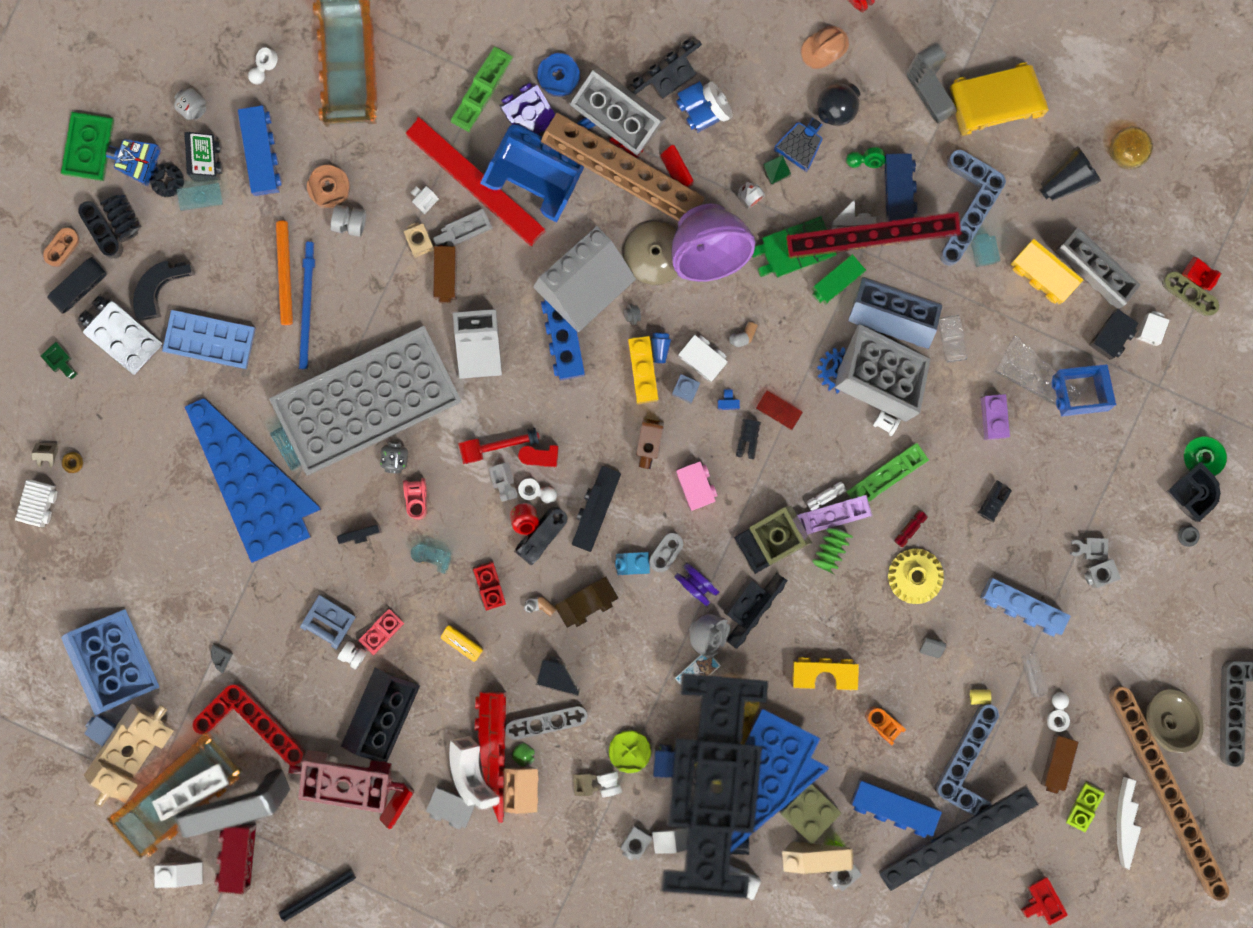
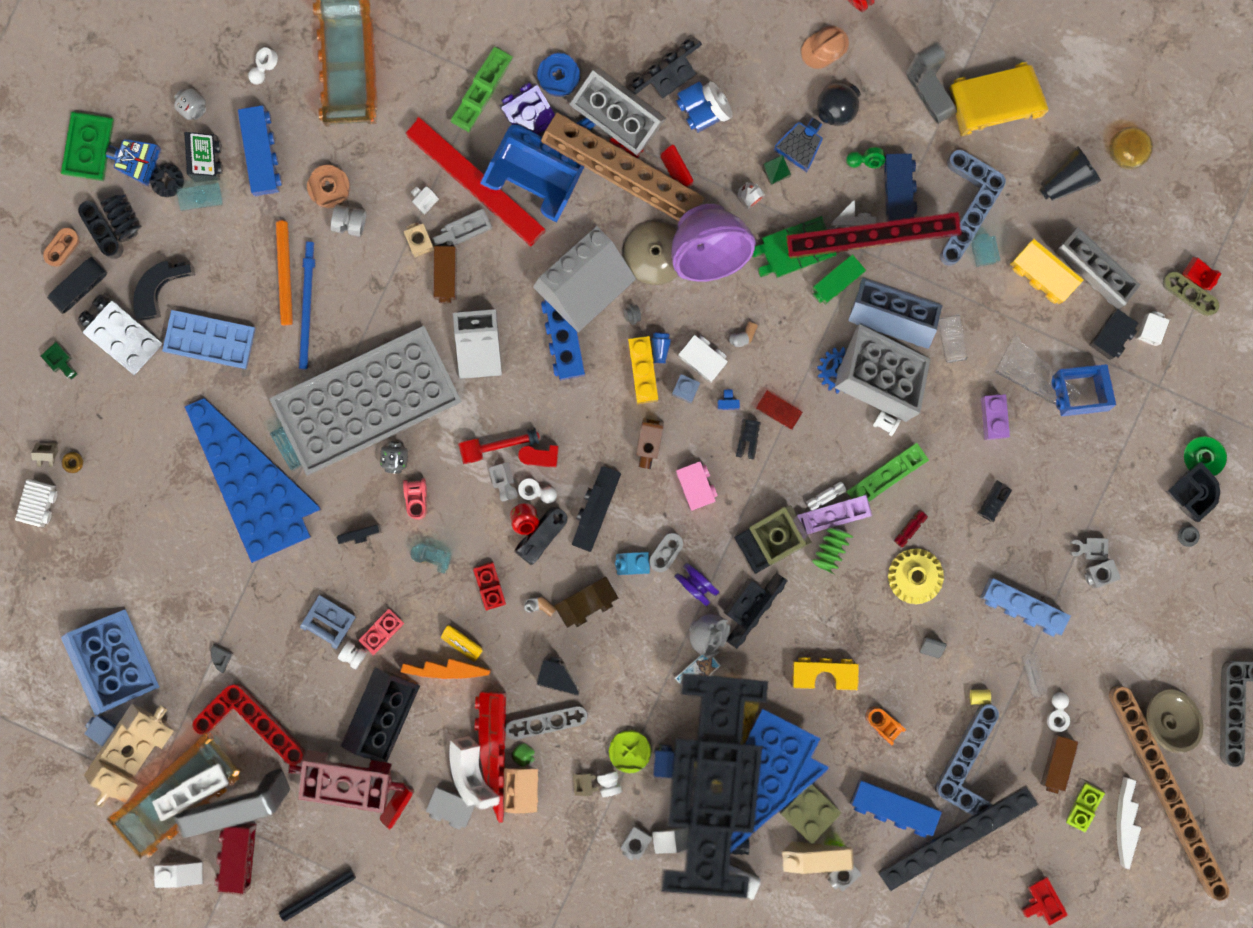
(454, 670): none -> orange slope

